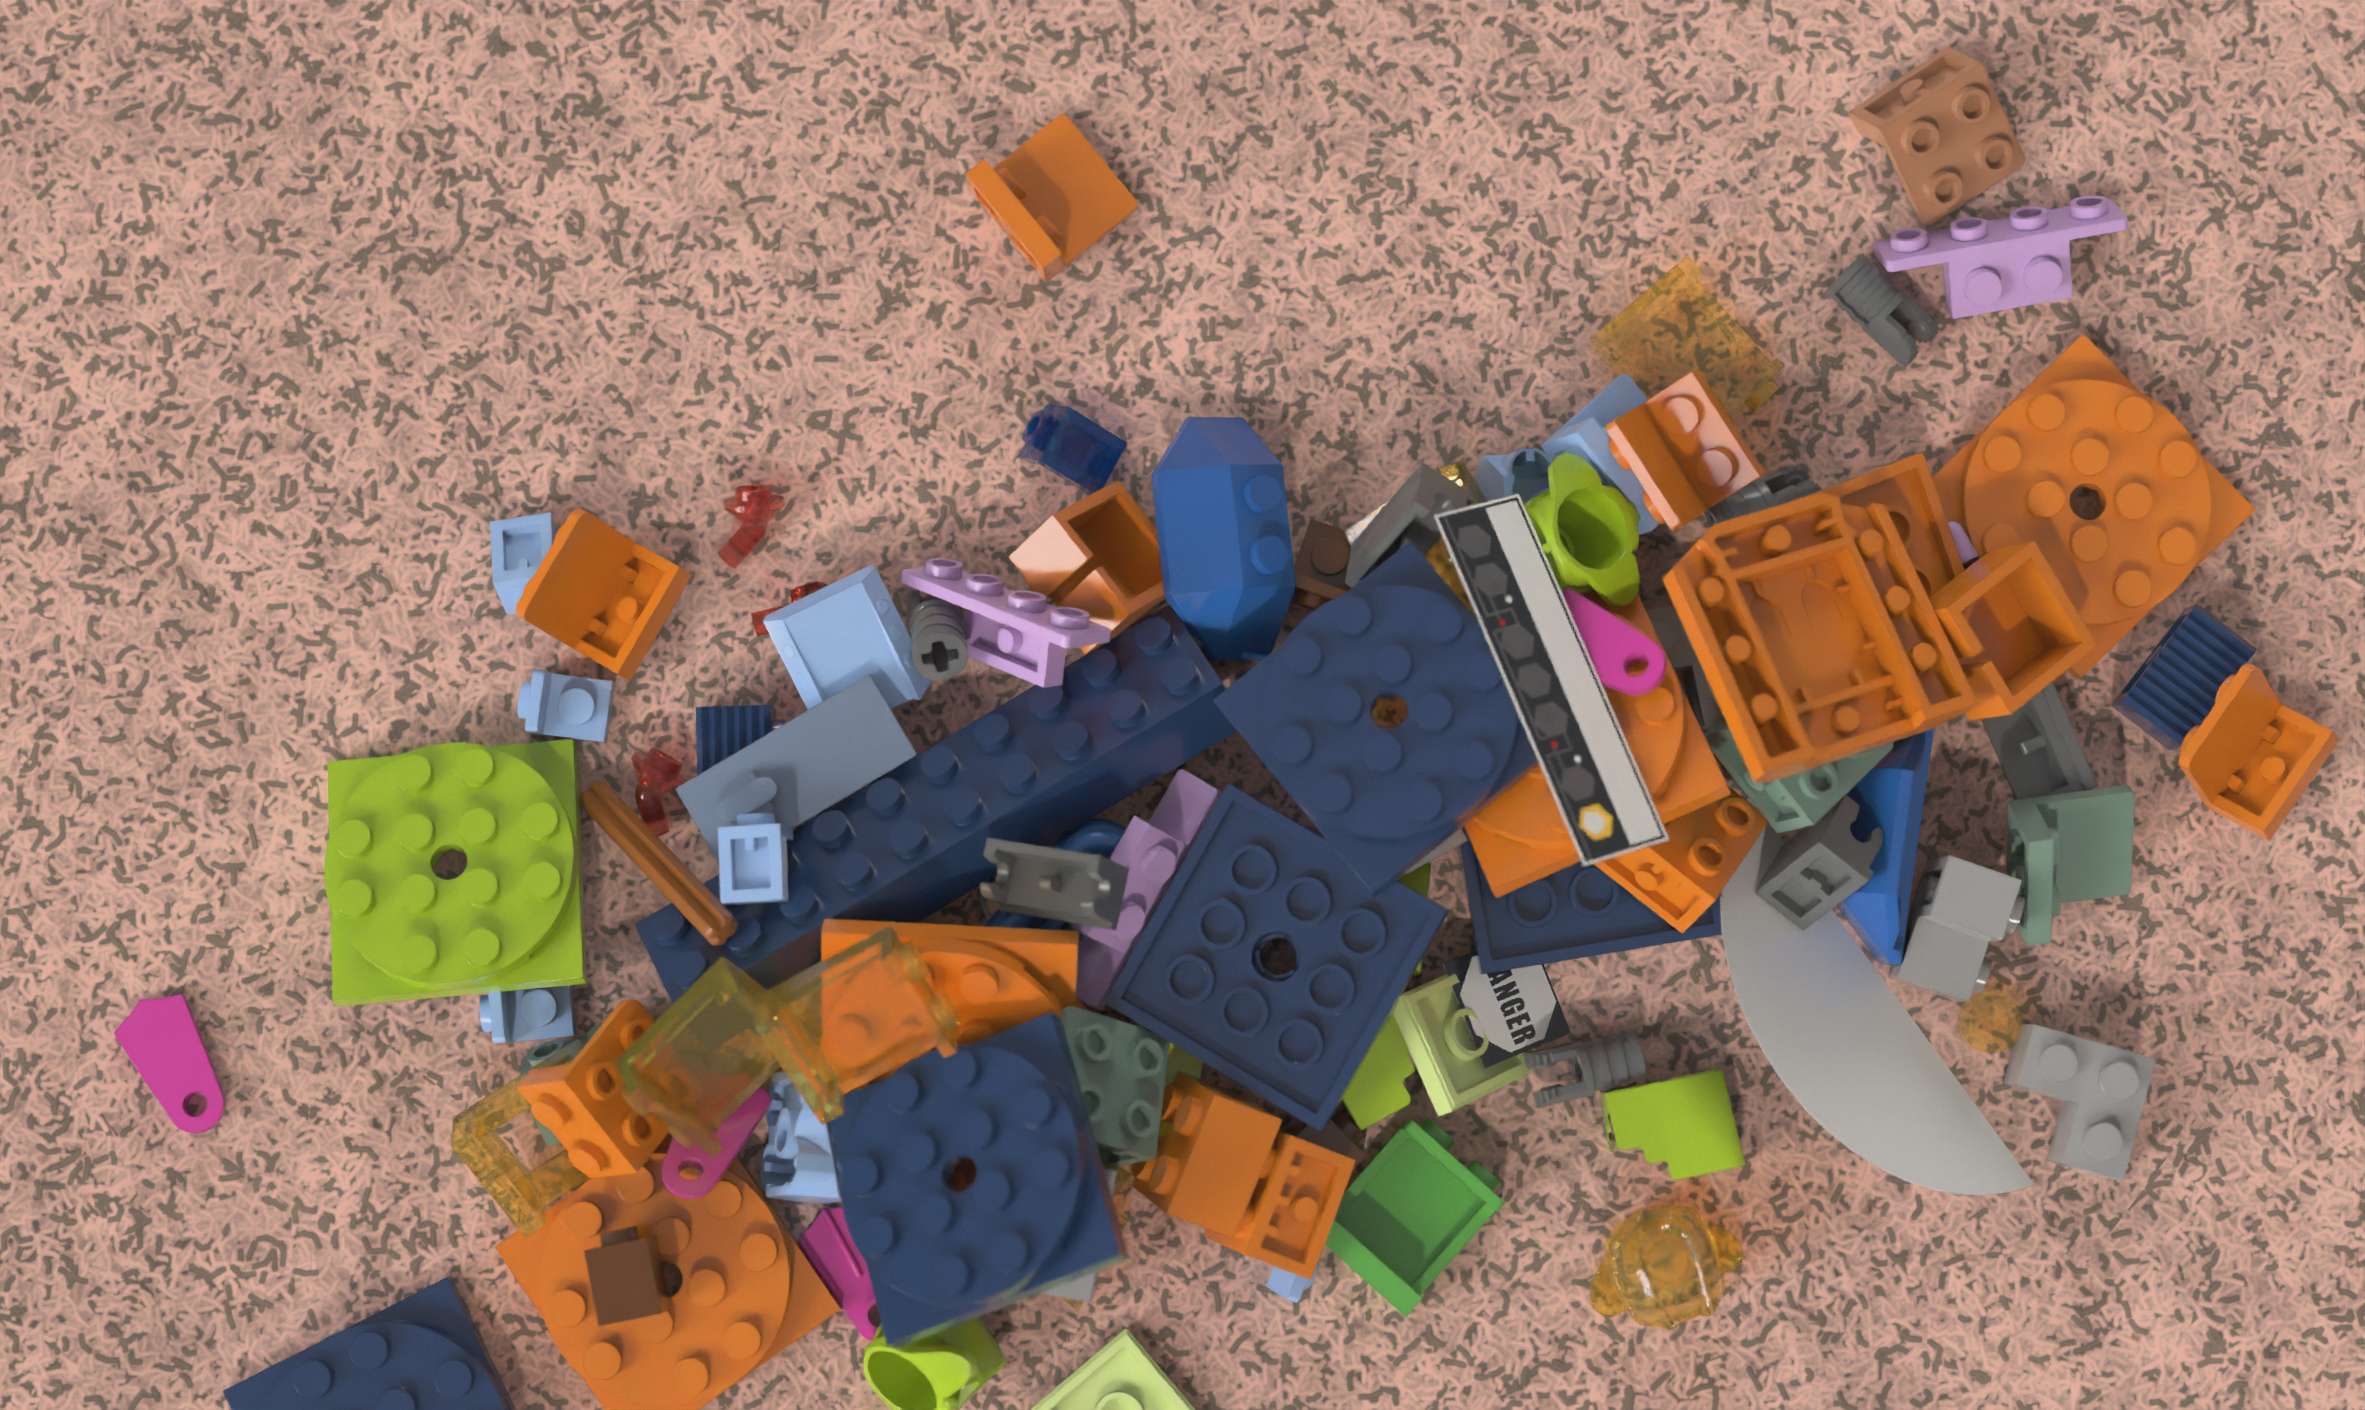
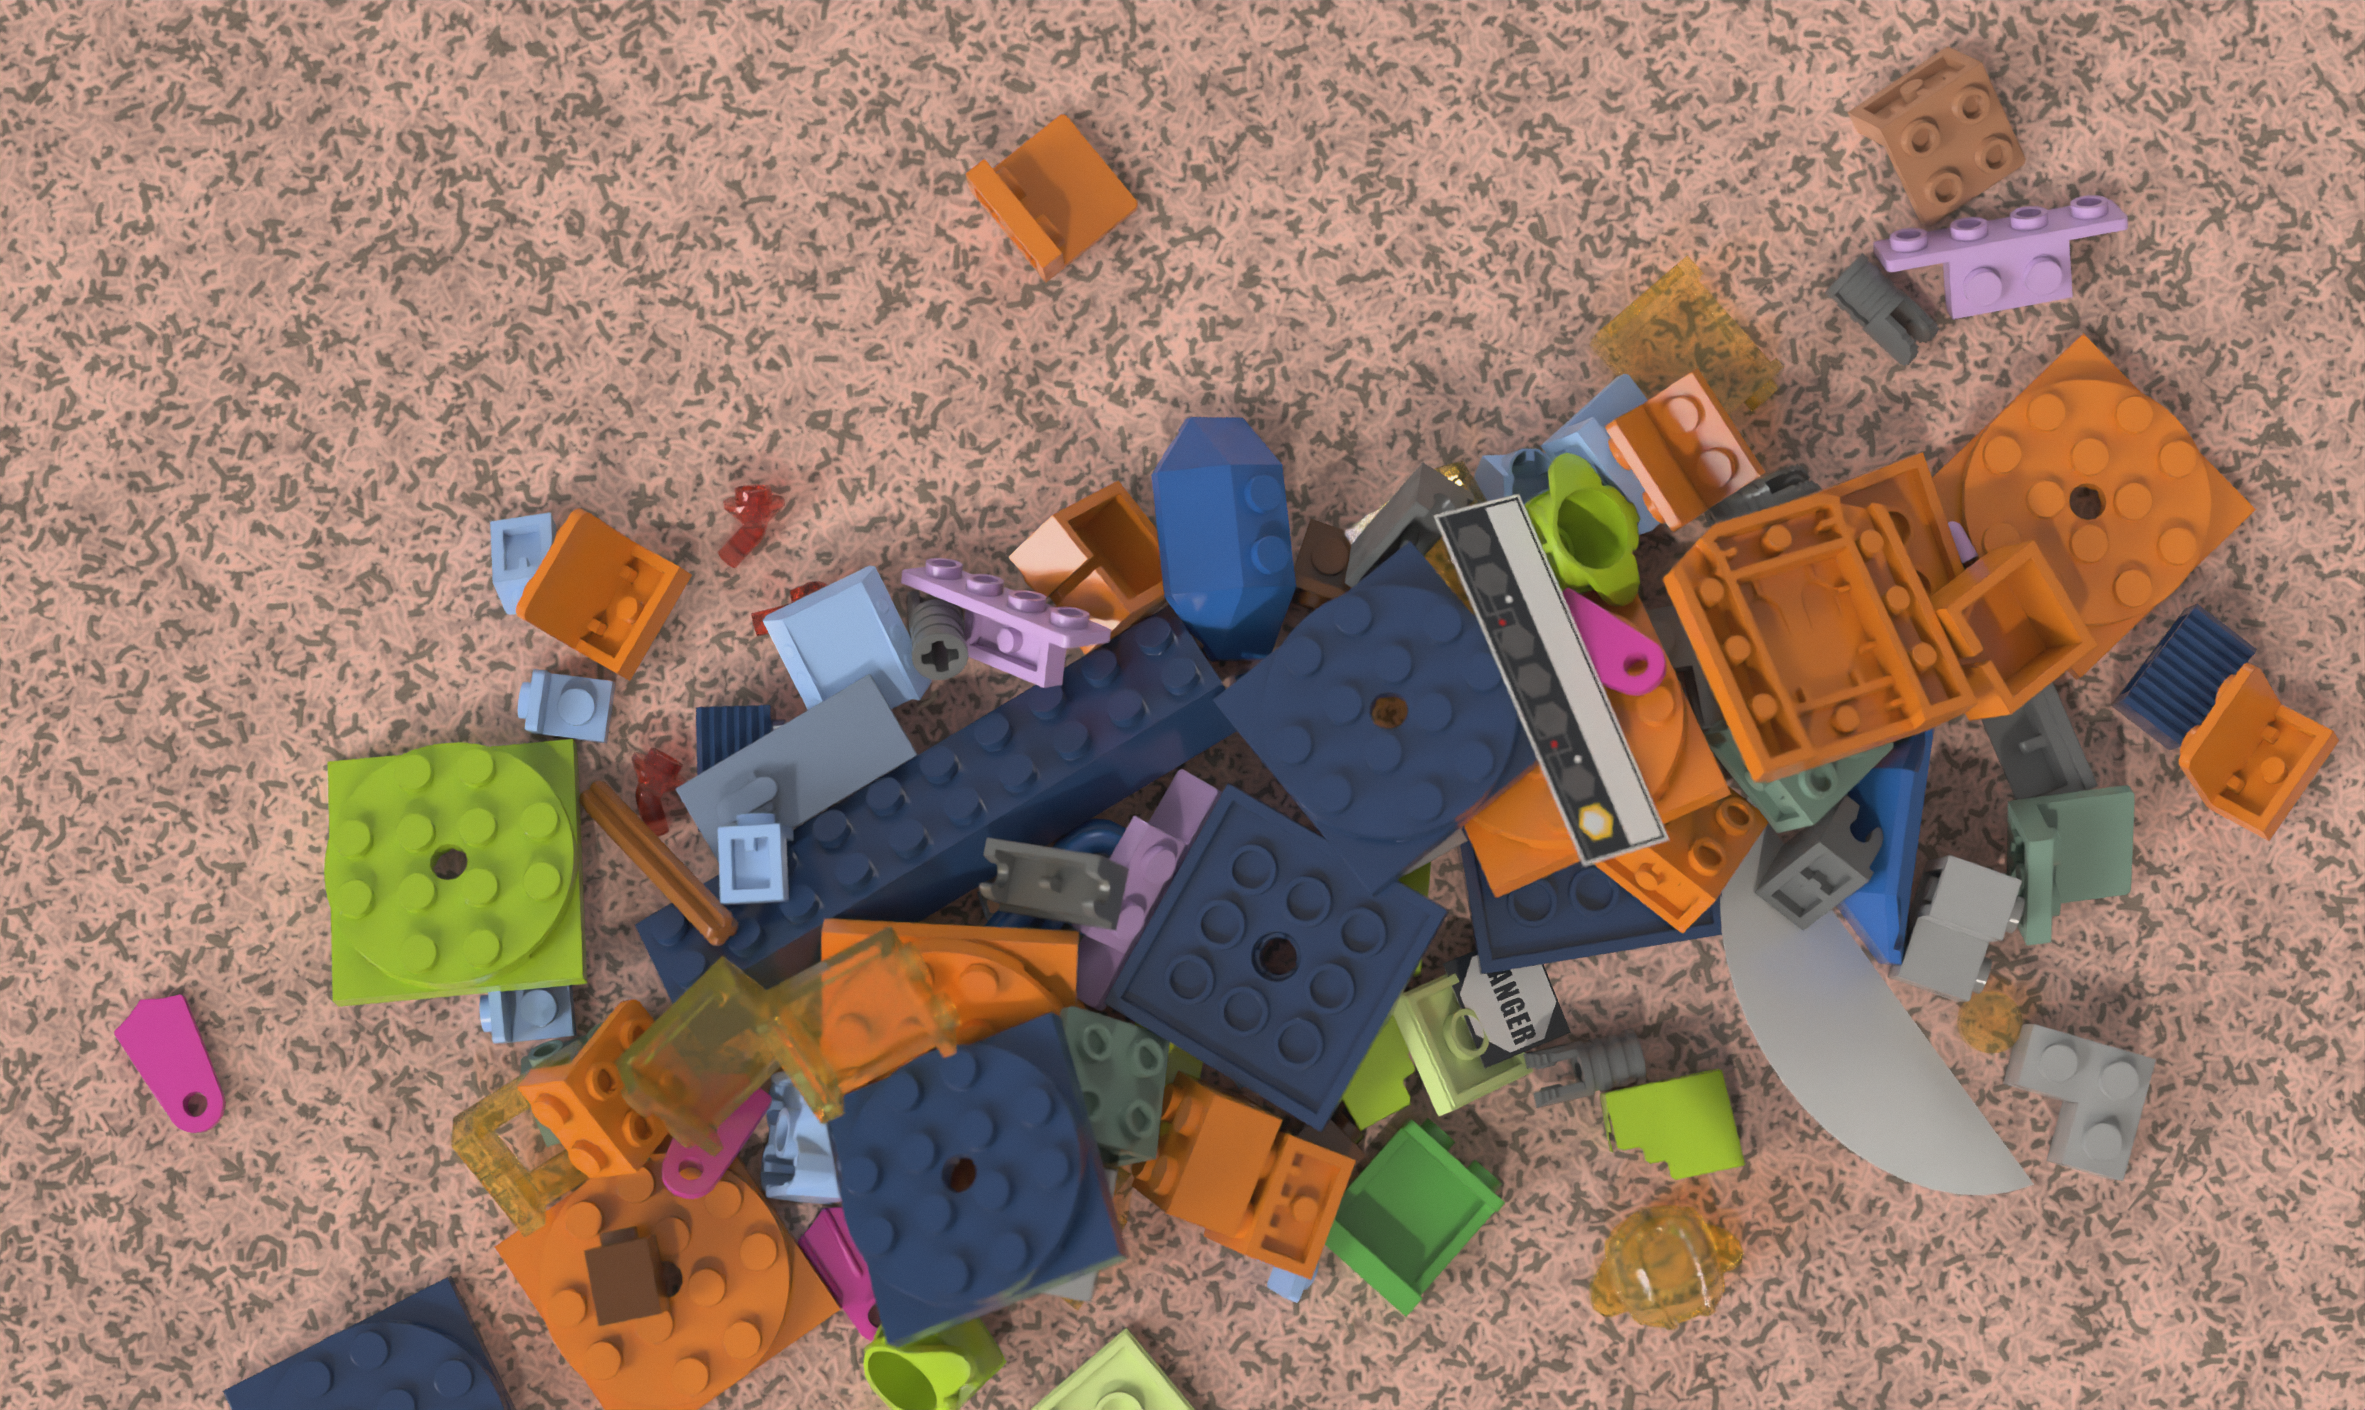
(1071, 447): clear blue bracket -> none

